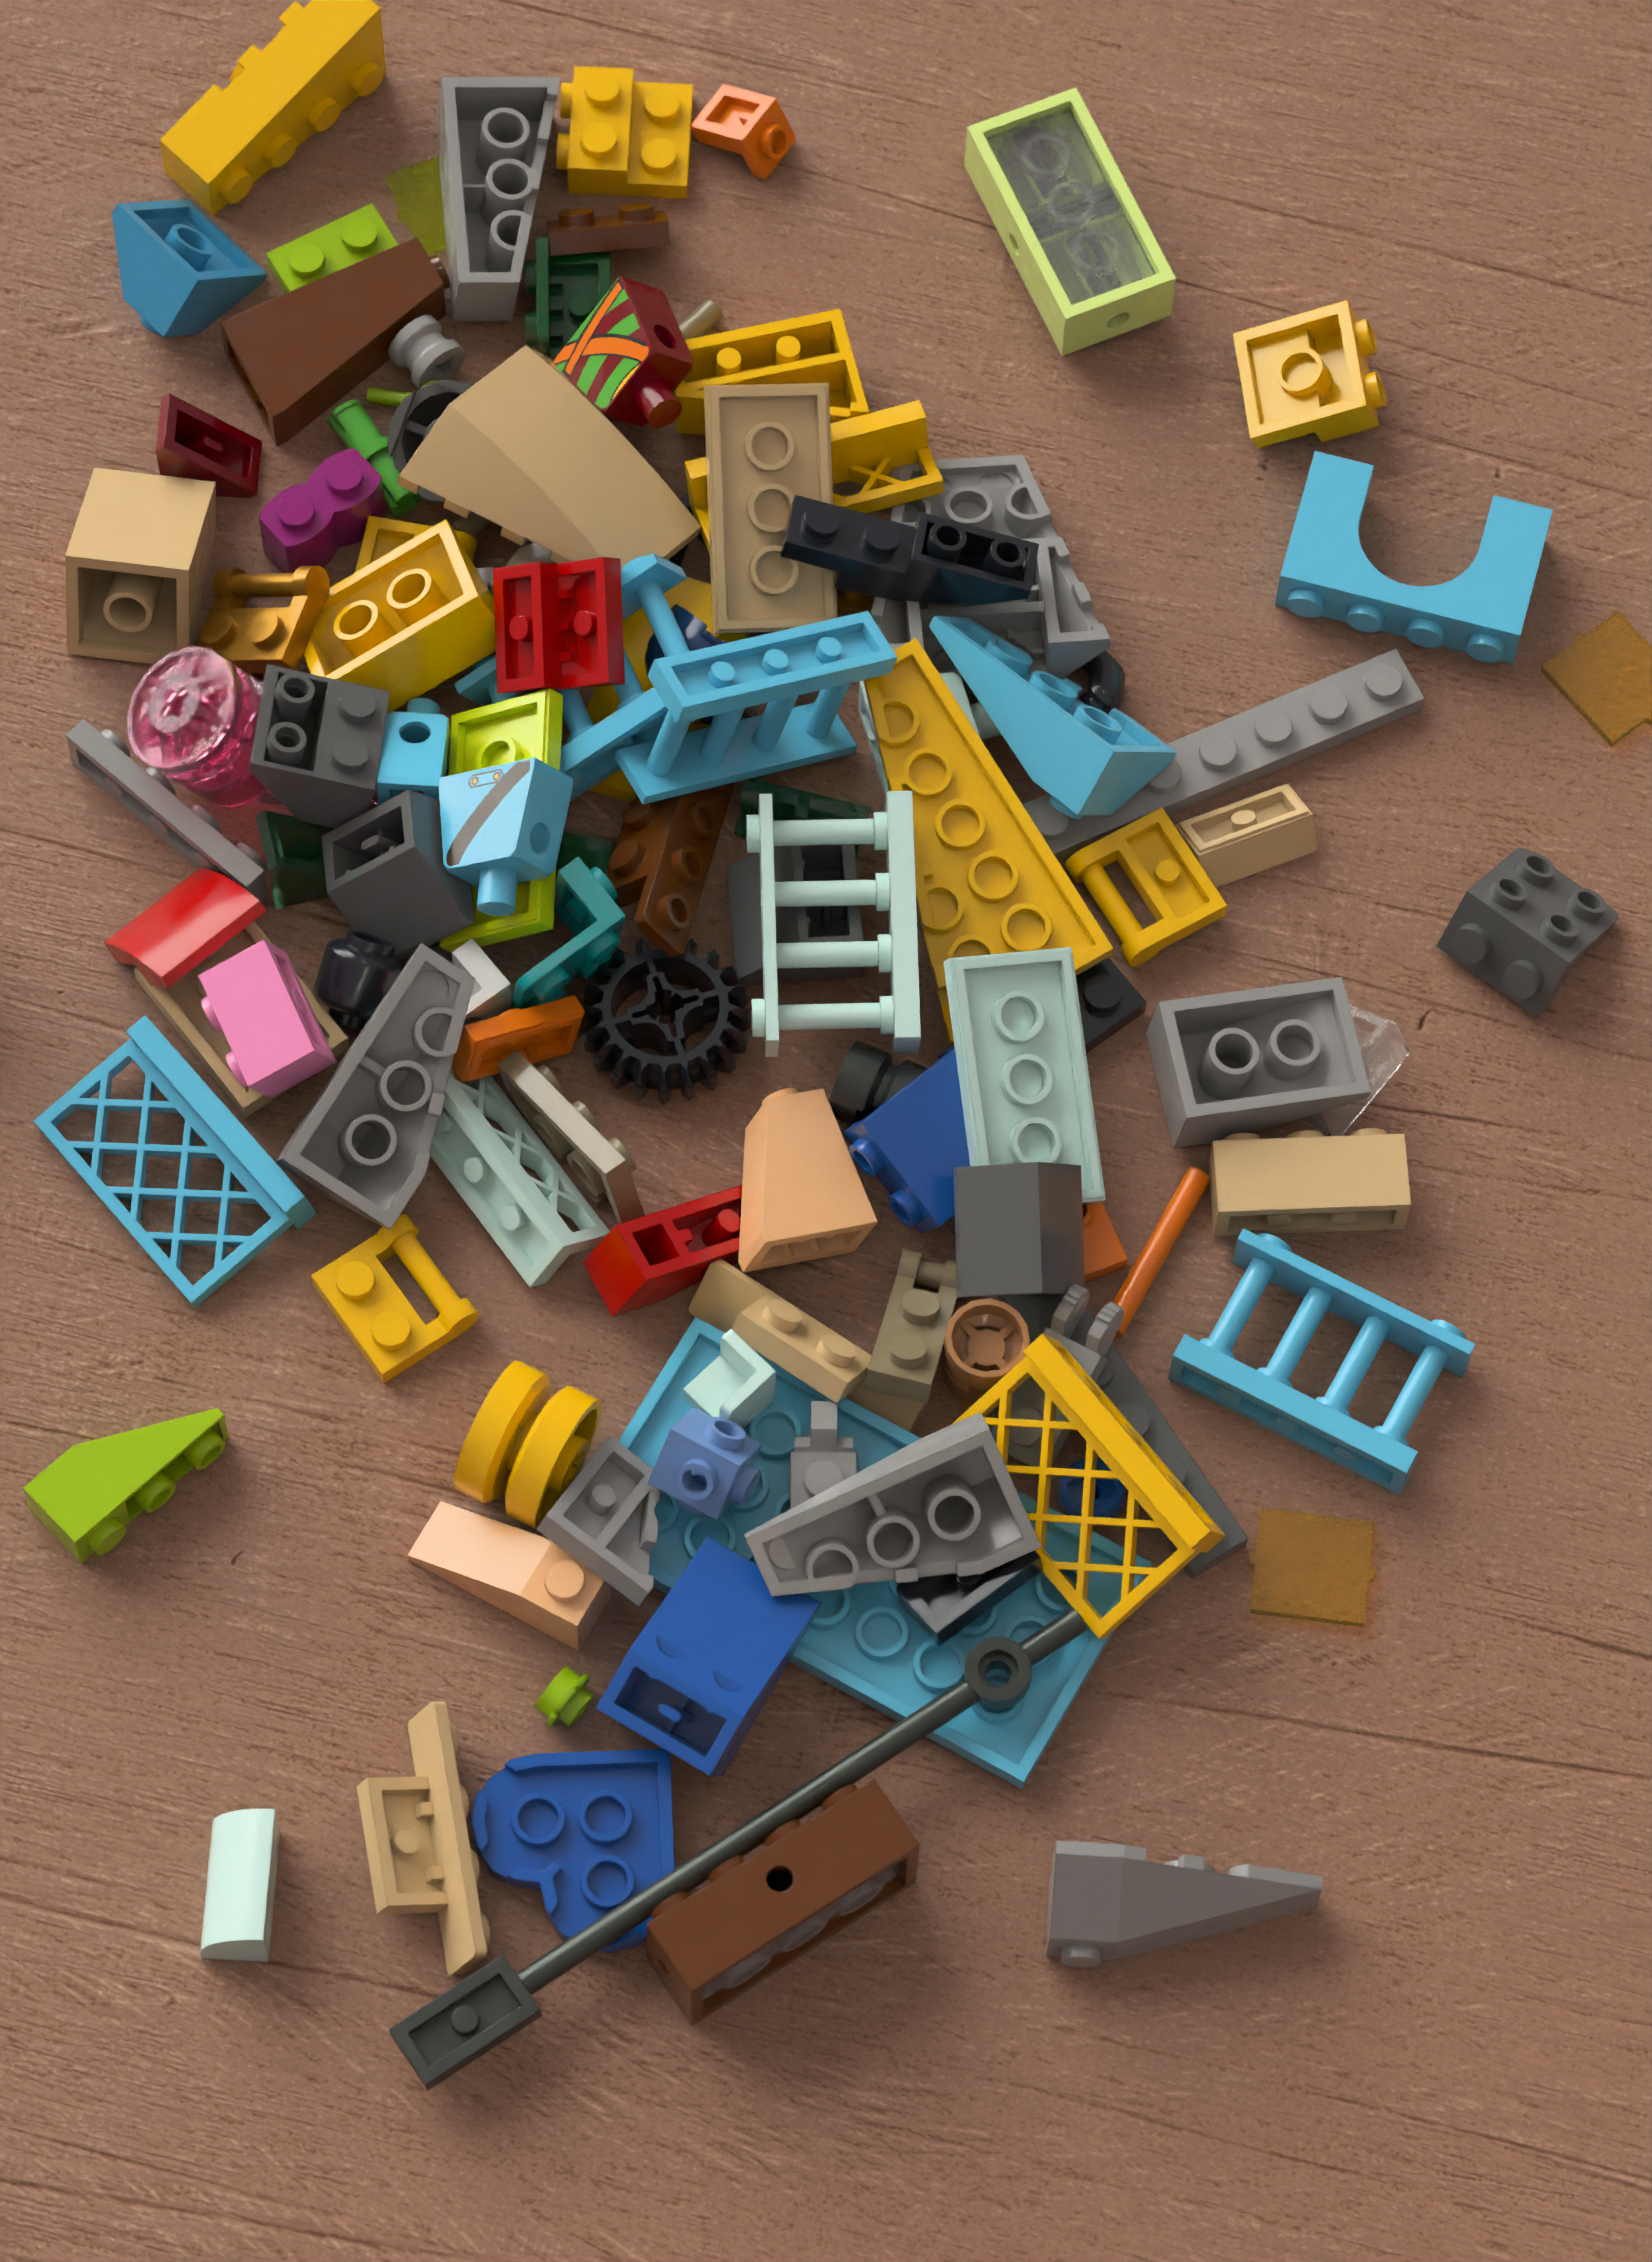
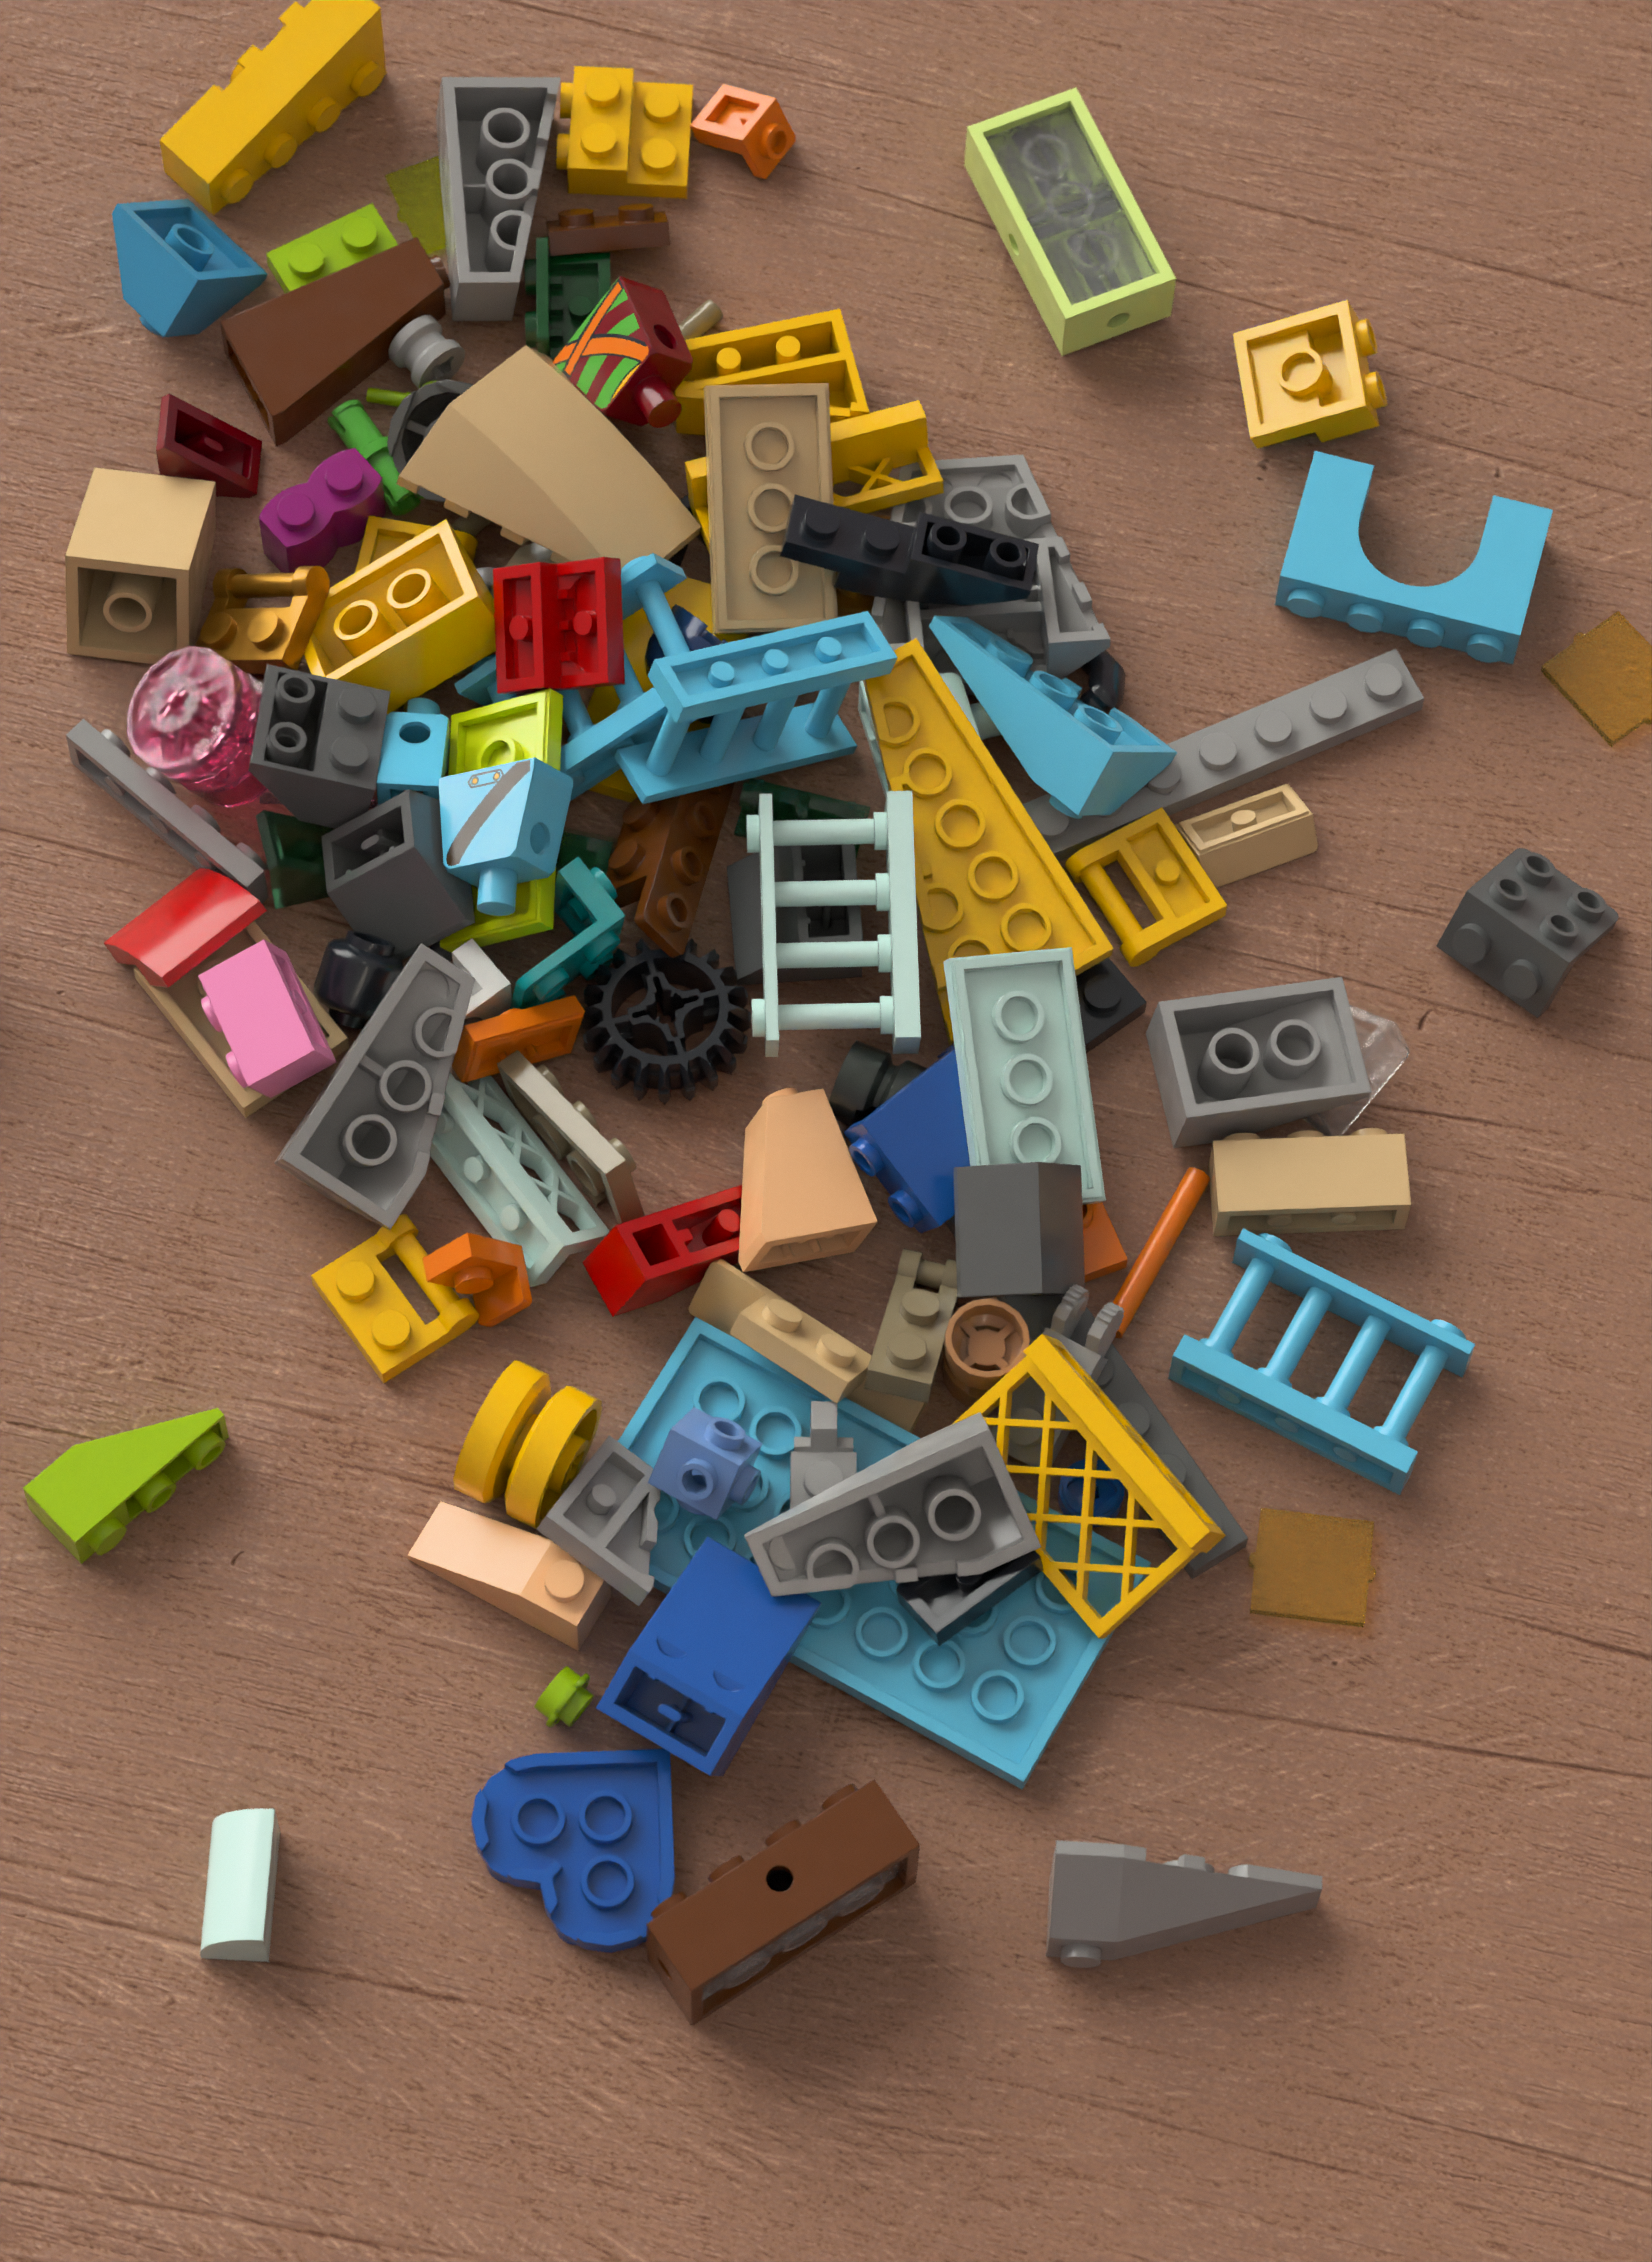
(224, 1139): medium azure fence -> none
(422, 1843): tan bracket -> none
(488, 1270): none -> orange bracket
(500, 2001): pearl dark grey bar -> none
(734, 1384): light aqua panel -> none

